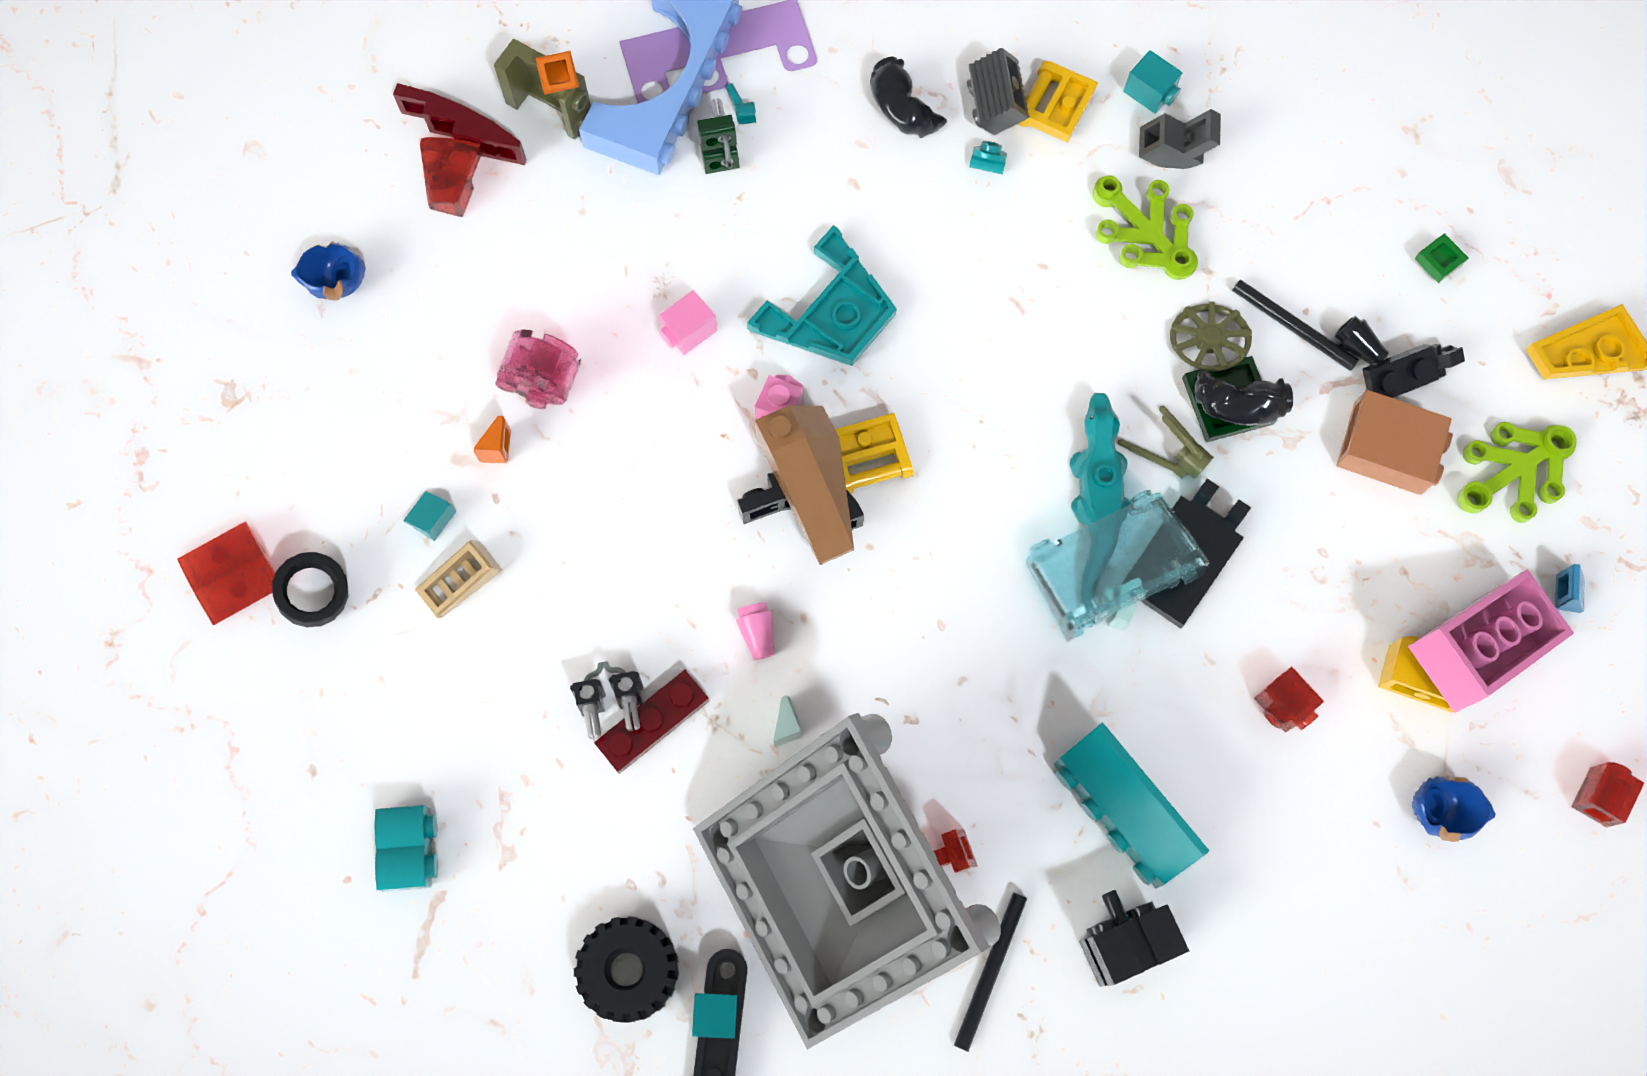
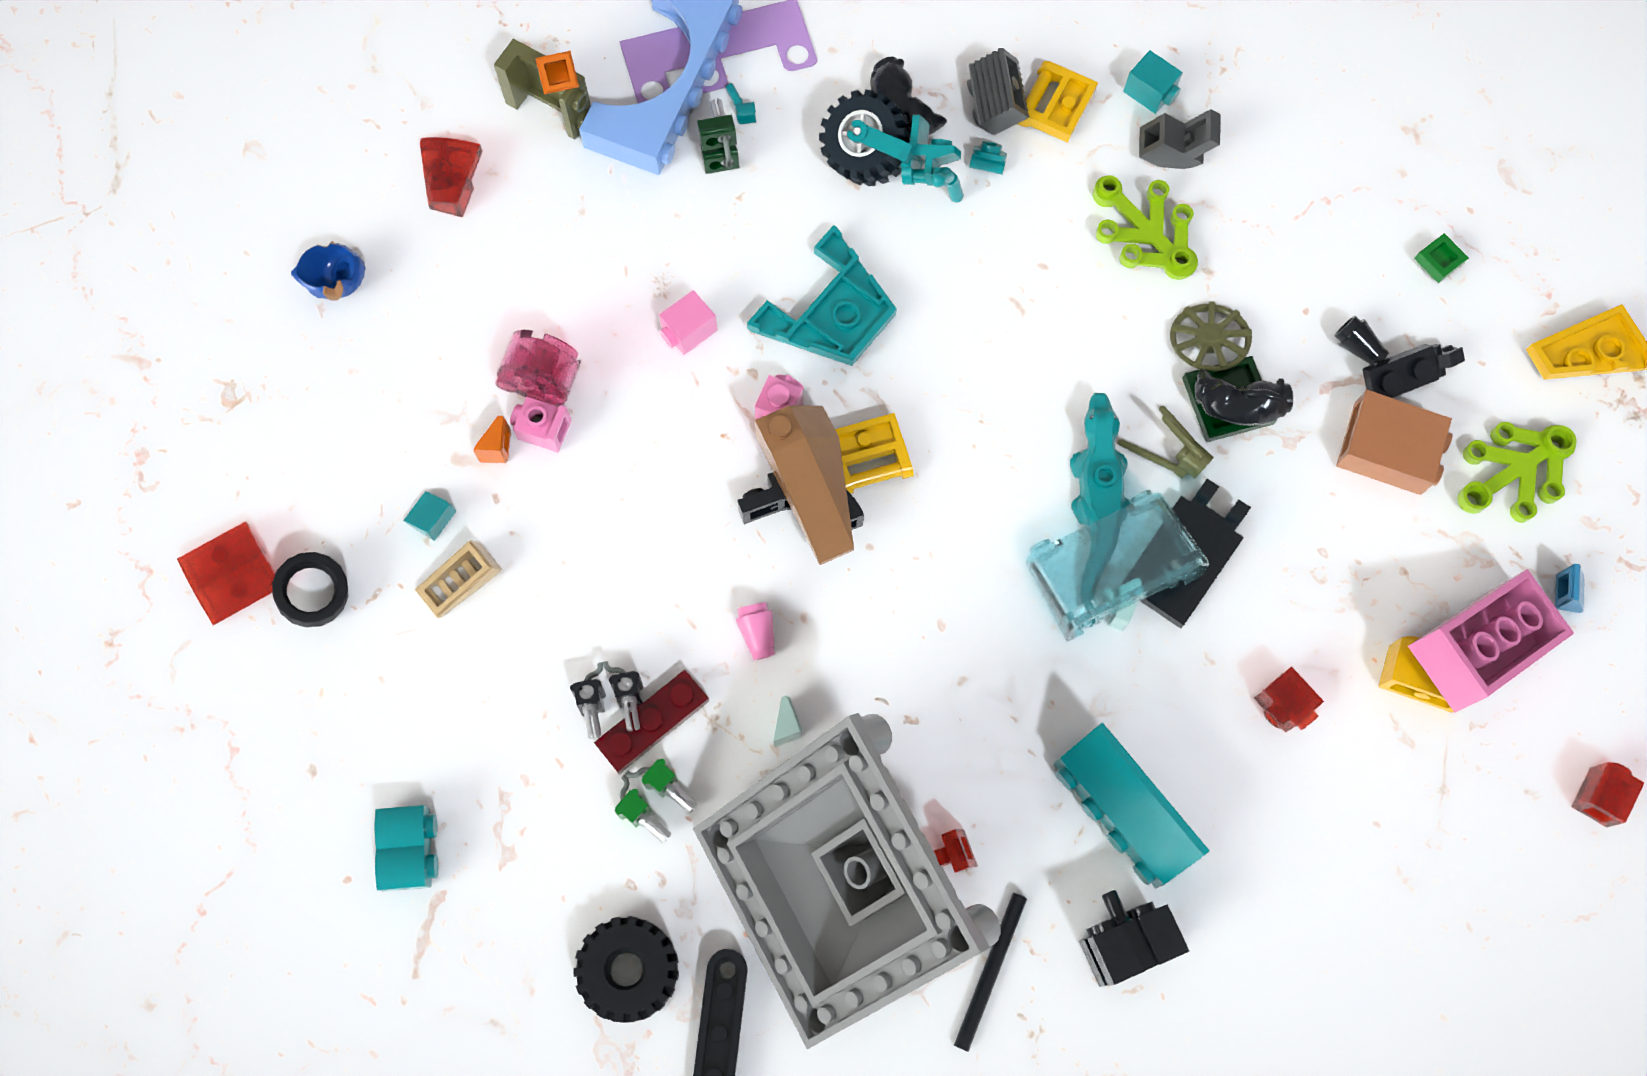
(459, 122): dark red slope -> none
(548, 432): none -> bright pink brick
(664, 783): none -> piece
(714, 1015): teal slope -> none
(870, 140): none -> piece
(1295, 325): black bar -> none
(1452, 808): blue hair -> none

